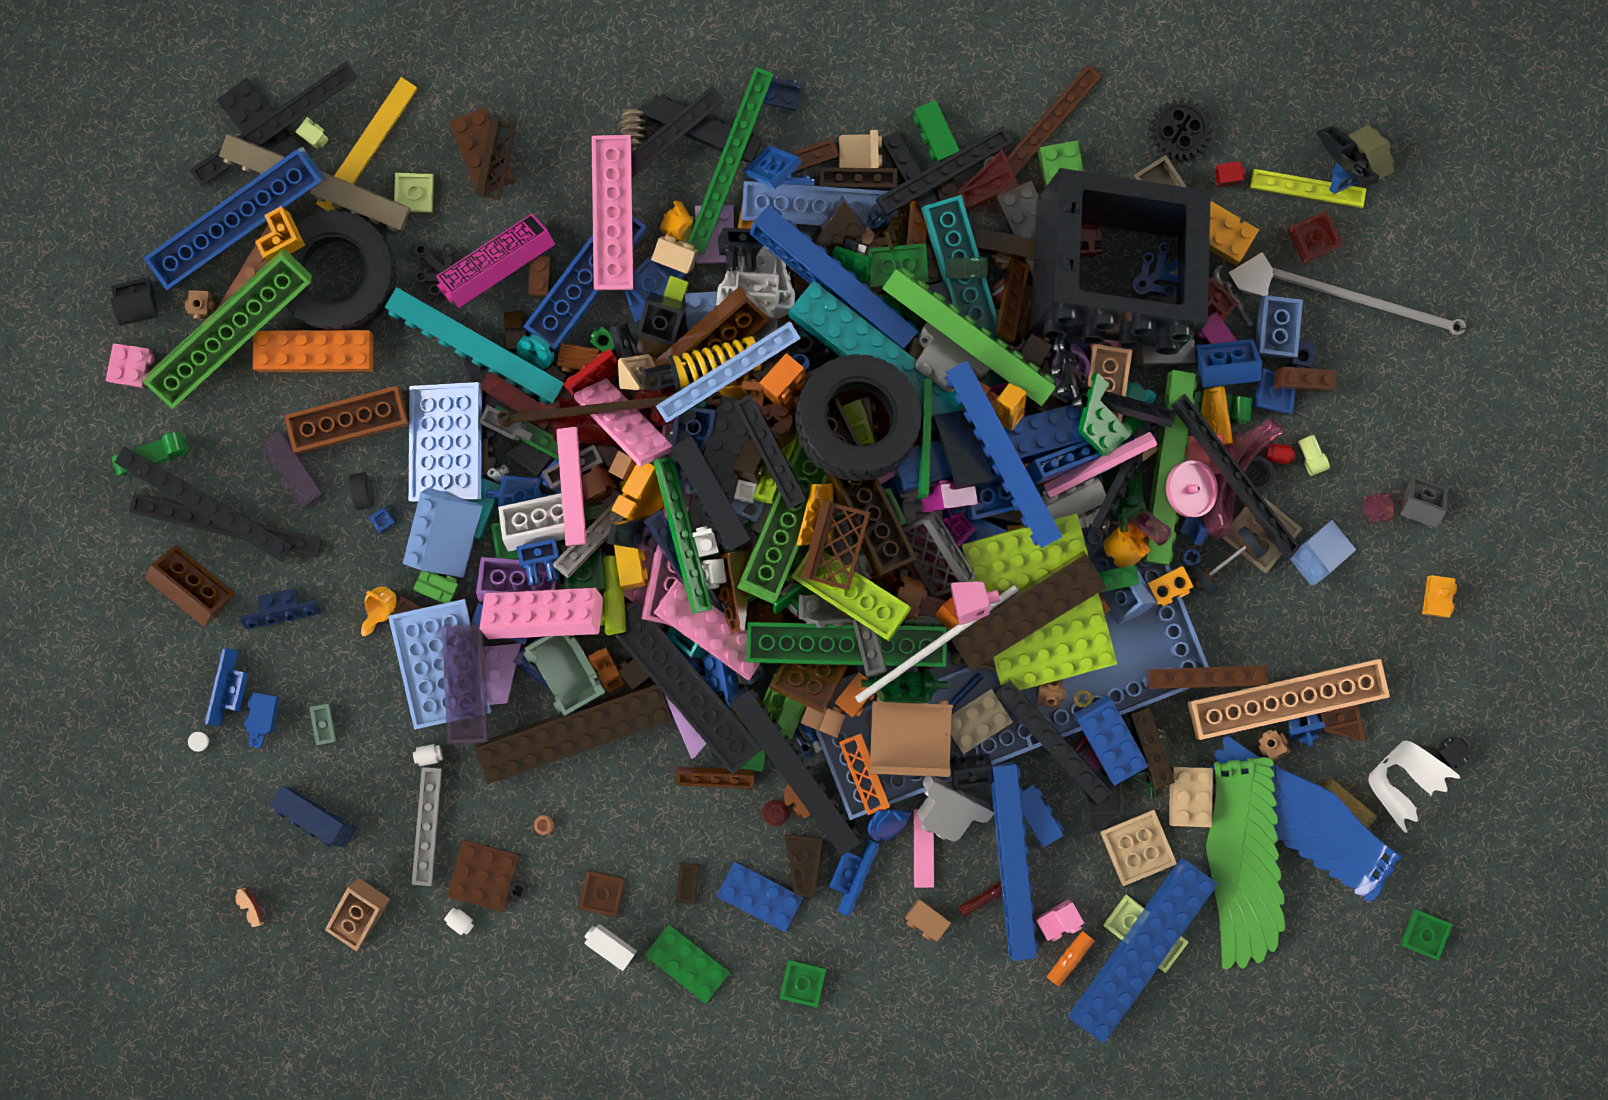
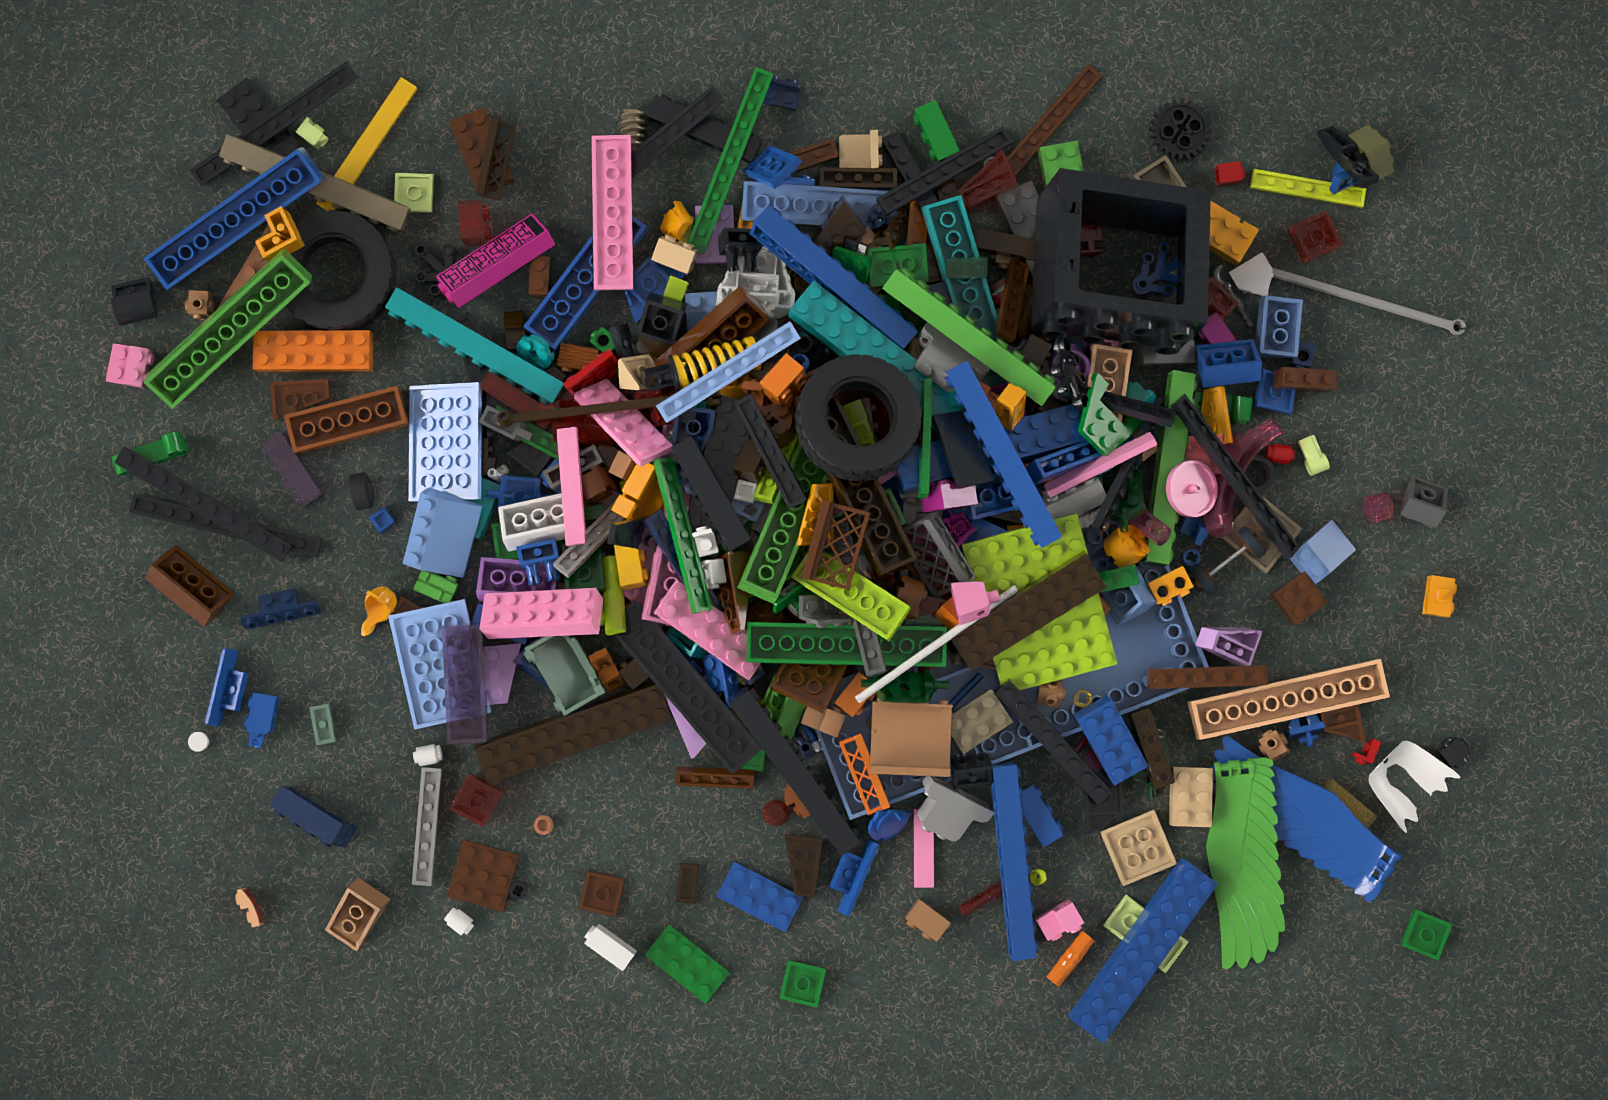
(296, 395): none -> reddish brown wing
(473, 223): none -> clear red brick
(476, 800): none -> clear red brick
(1038, 881): none -> neon yellow hinge
(1230, 643): none -> lavender wedge
(1298, 598): none -> reddish brown brick
(1370, 750): none -> red bracket

